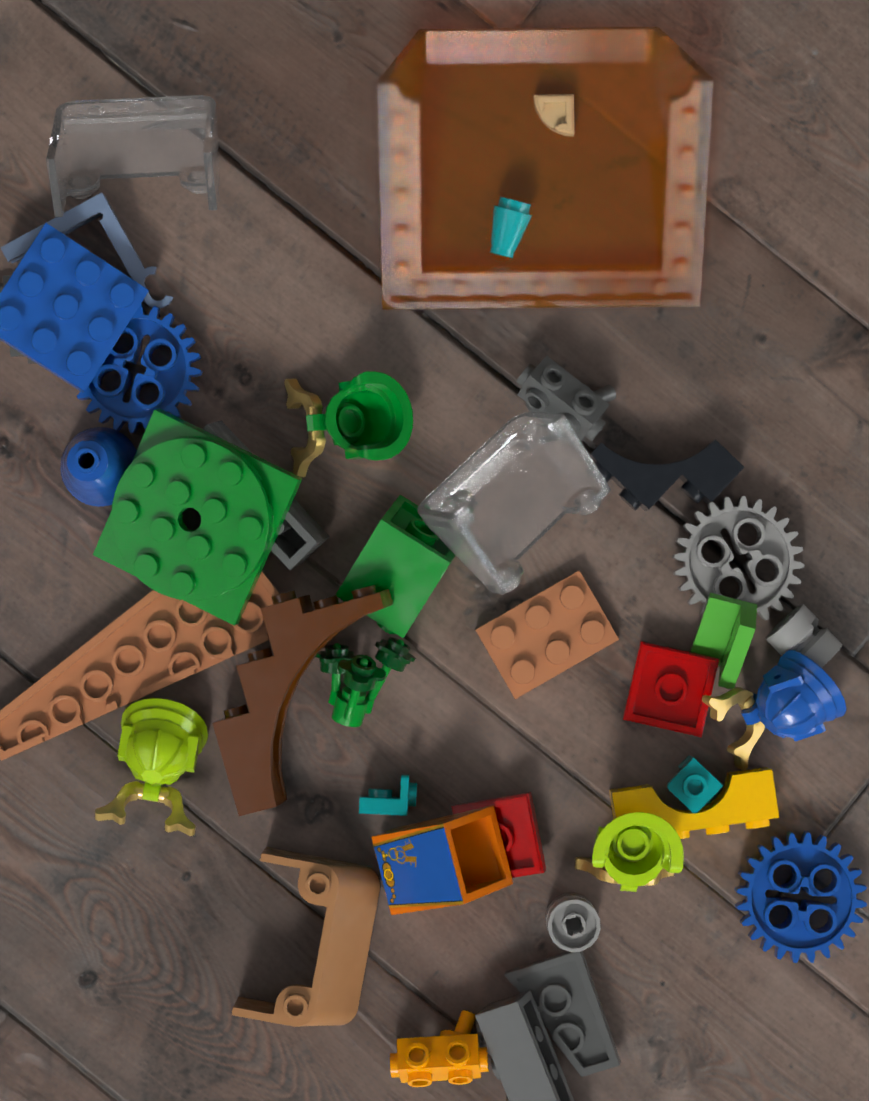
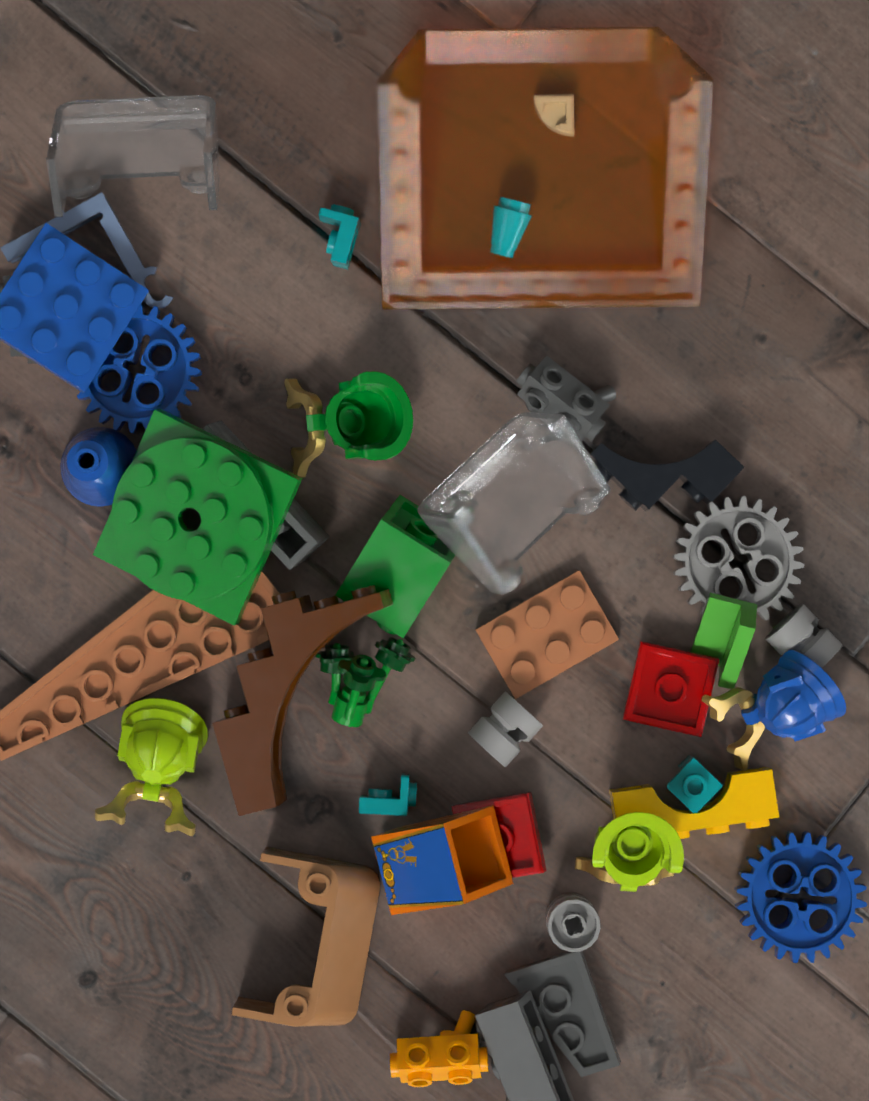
(341, 242): none -> teal bracket
(505, 729): none -> light grey wheel

